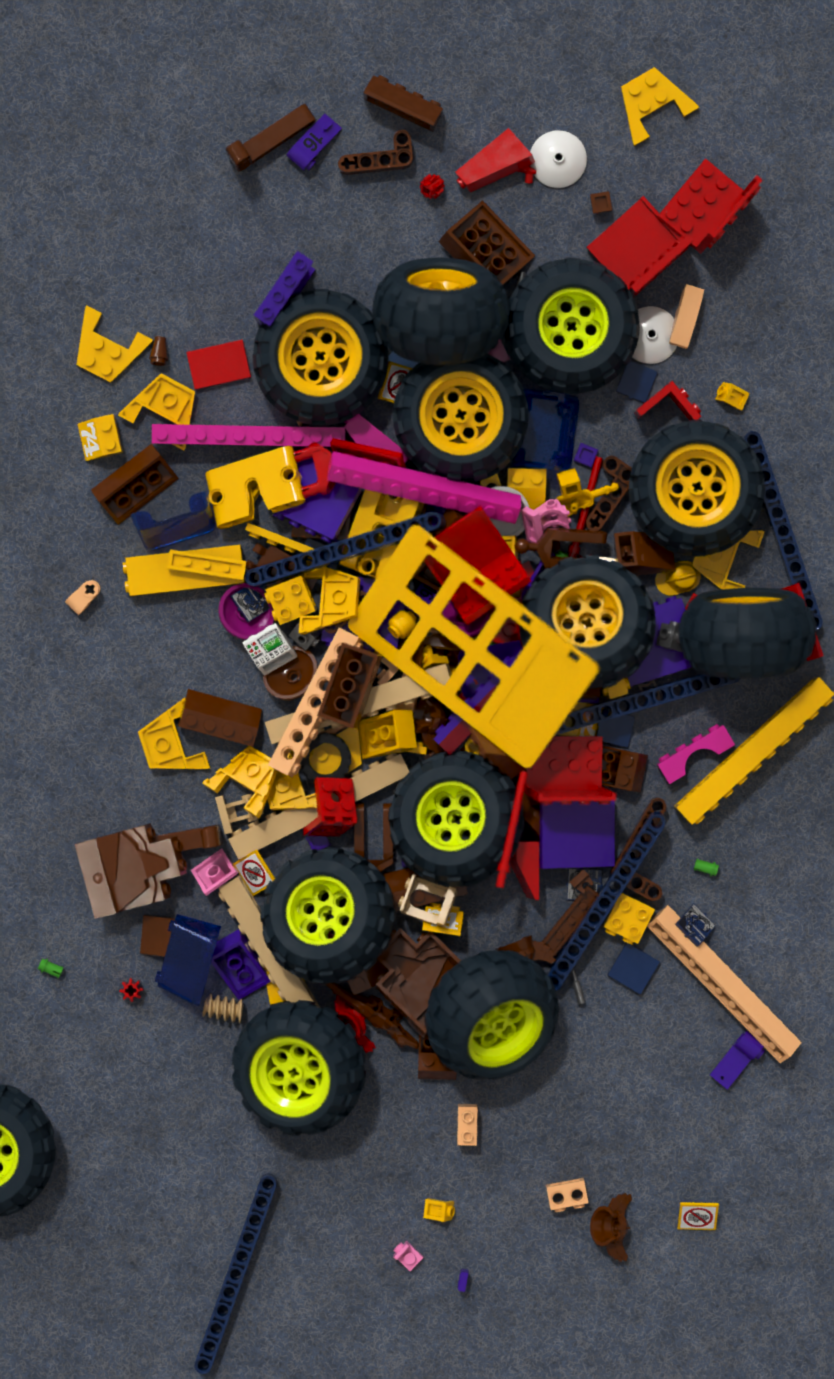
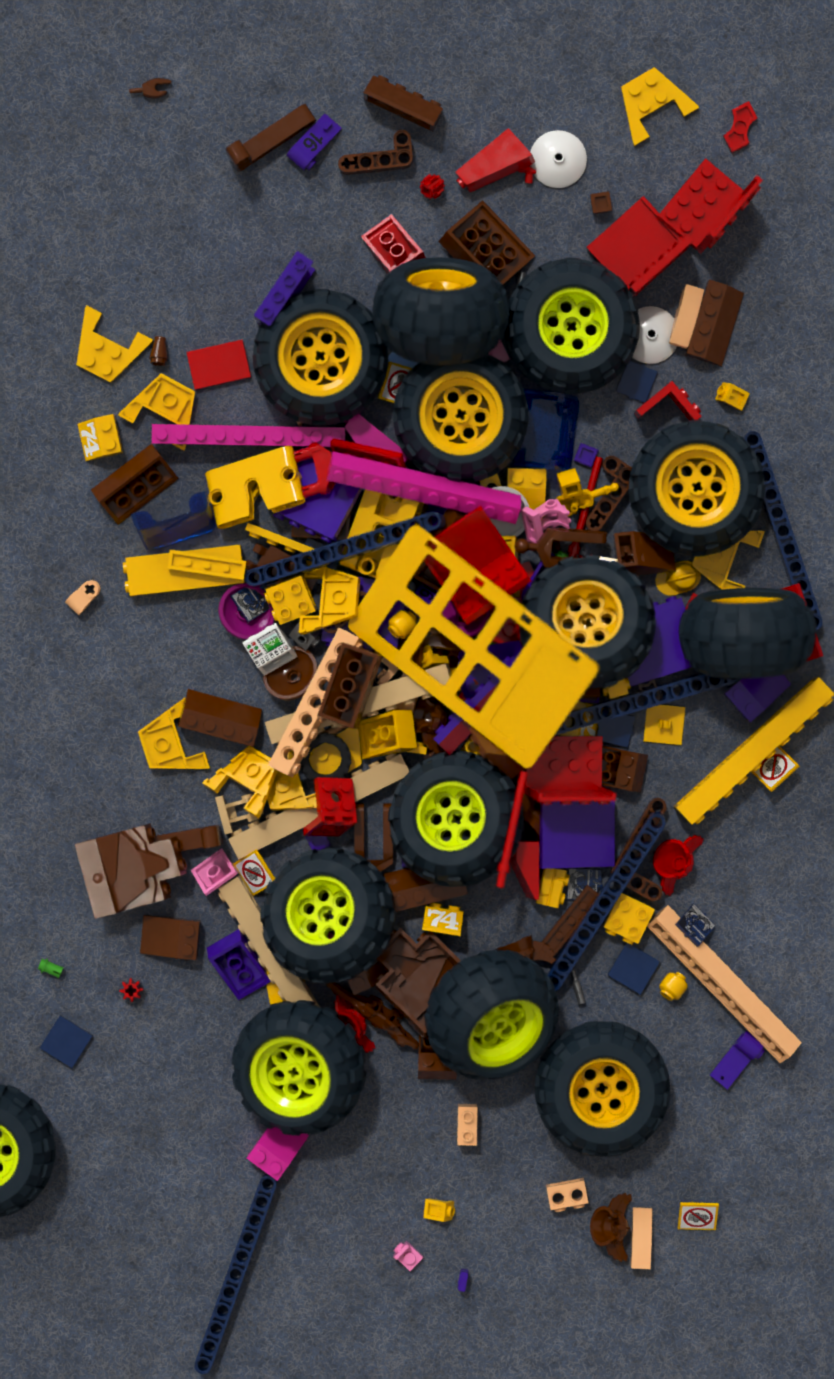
(66, 1041): none -> dark blue tile
(149, 88): none -> reddish brown hand
(188, 958): clear blue windscreen -> none
(223, 1008): tan piece -> none
(275, 1151): none -> dark pink slope
(391, 244): none -> red slope
(415, 883): tan panel -> none
(551, 887): none -> yellow brick
(578, 881): reddish brown tile -> none
(609, 1129): none -> black wheel
(641, 1238): none -> light nougat slope
(664, 724): none -> yellow piece
(669, 636): flat silver brick -> none
(673, 766): dark pink arch -> none
(673, 986): none -> yellow head
(675, 860): none -> red helmet
(706, 867): bright green pin -> none
(714, 323): none -> reddish brown slope
(742, 119): none -> red tile
(754, 695): none -> dark purple slope
(776, 769): none -> piece

